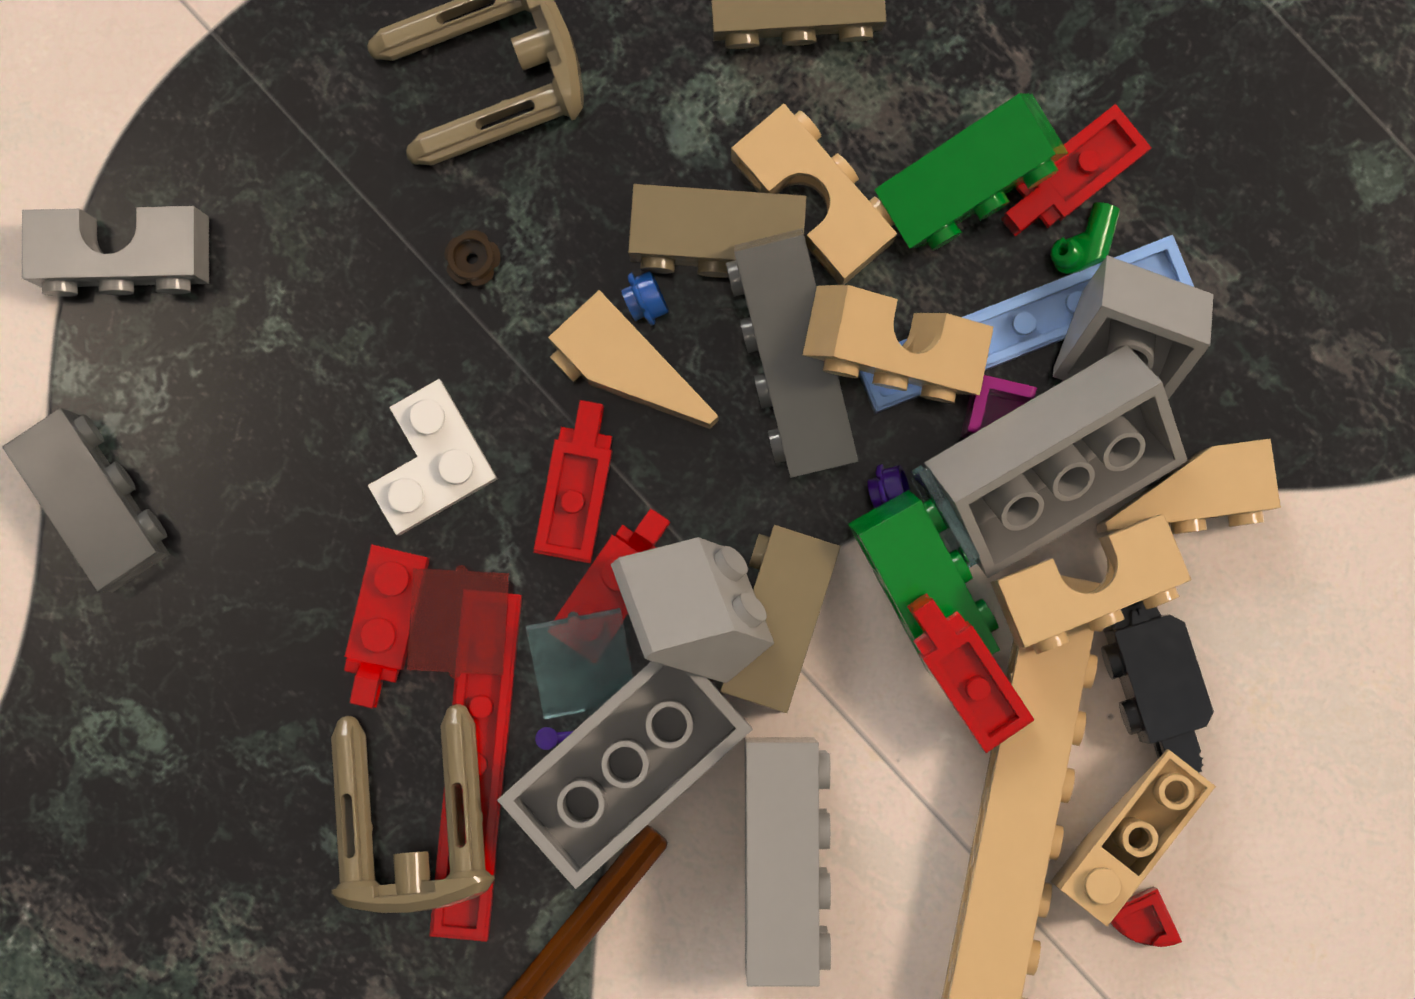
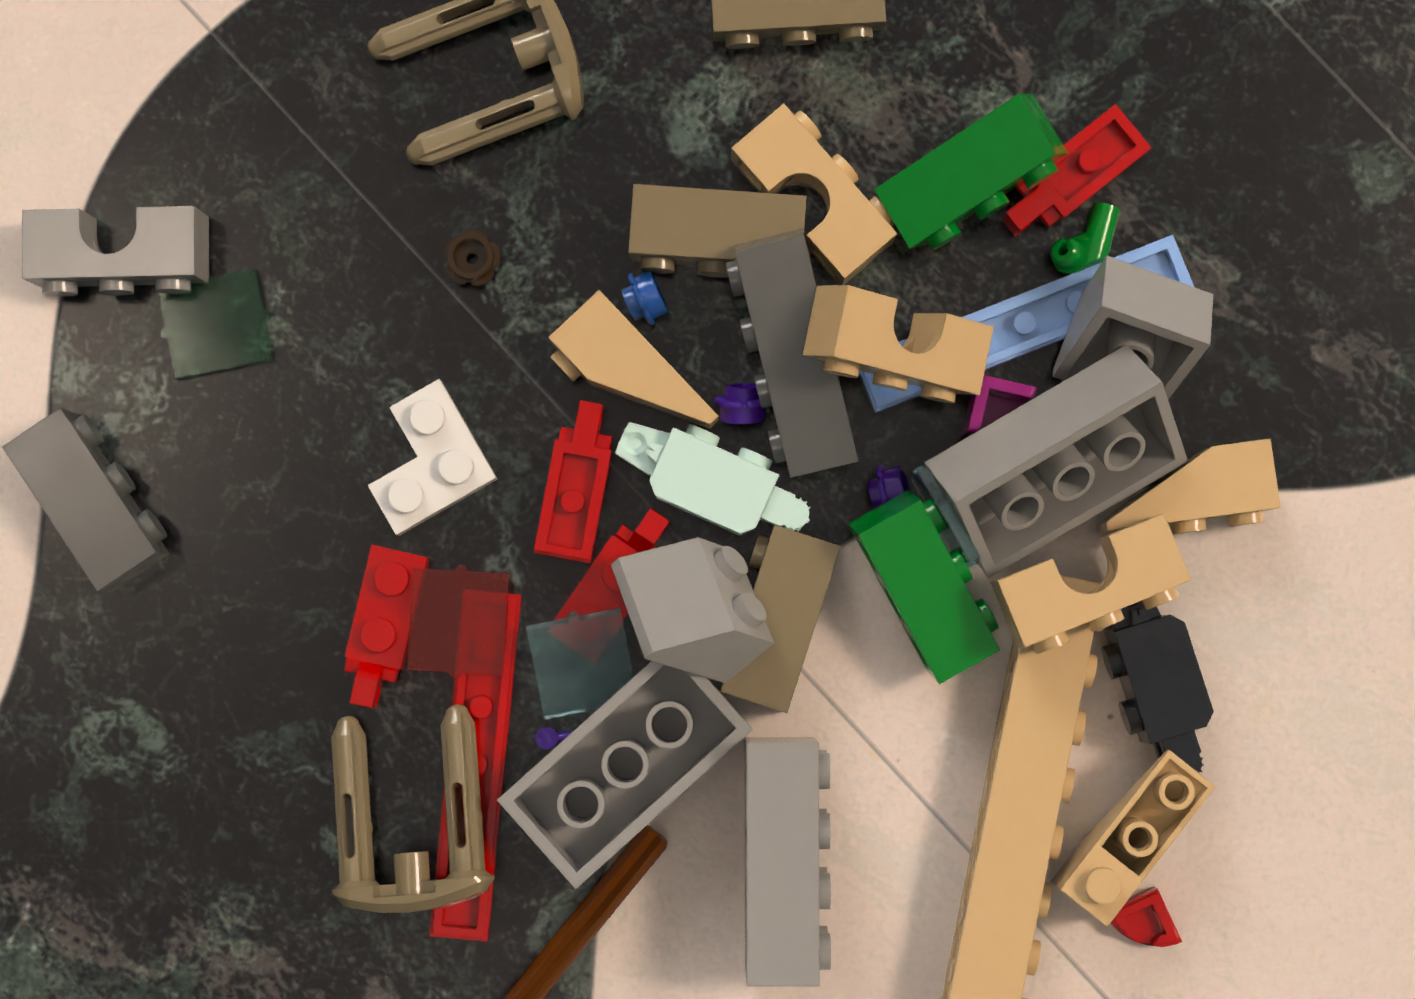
(217, 325): none -> clear green piece
(710, 482): none -> light aqua hinge
(740, 404): none -> dark purple plate
(968, 675): red hinge -> none

